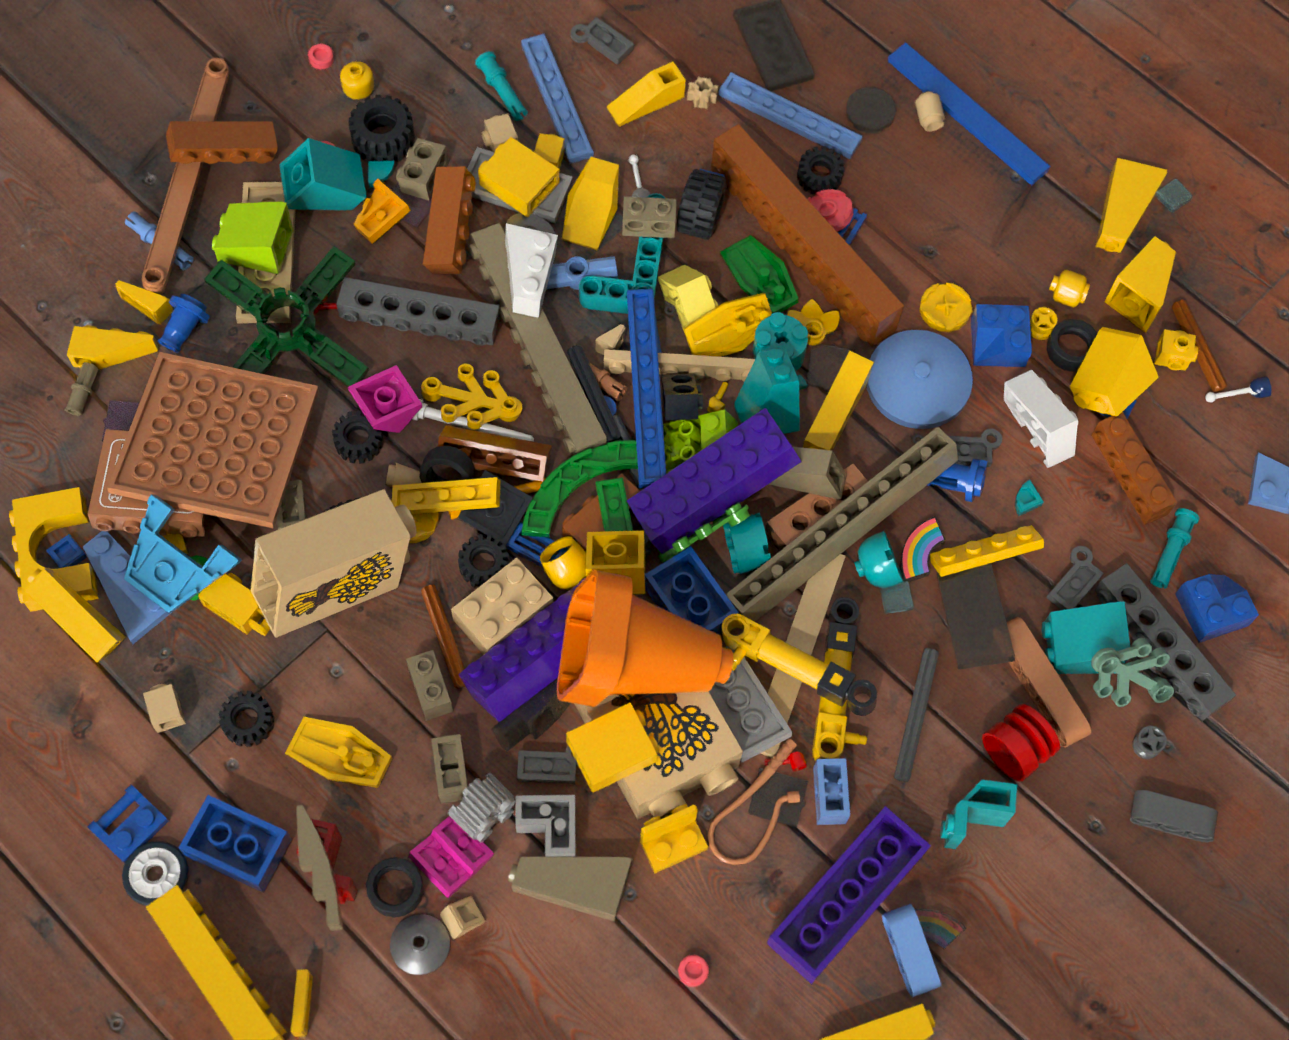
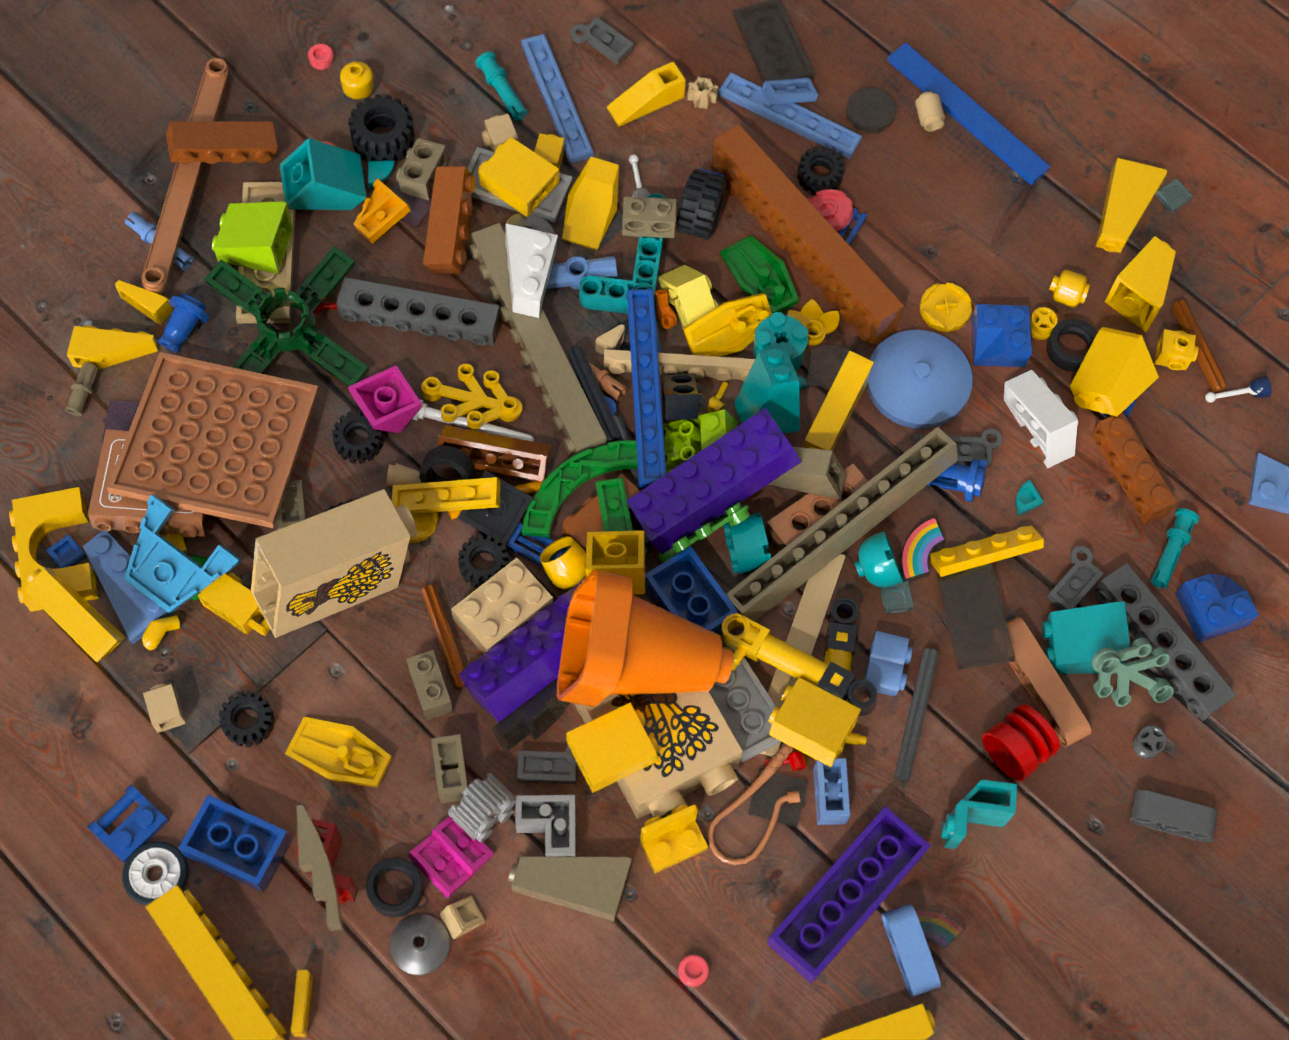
(157, 629): none -> yellow arm
(664, 311): none -> orange arm
(790, 91): none -> medium blue tile
(813, 721): none -> yellow brick
(887, 662): none -> medium blue brick

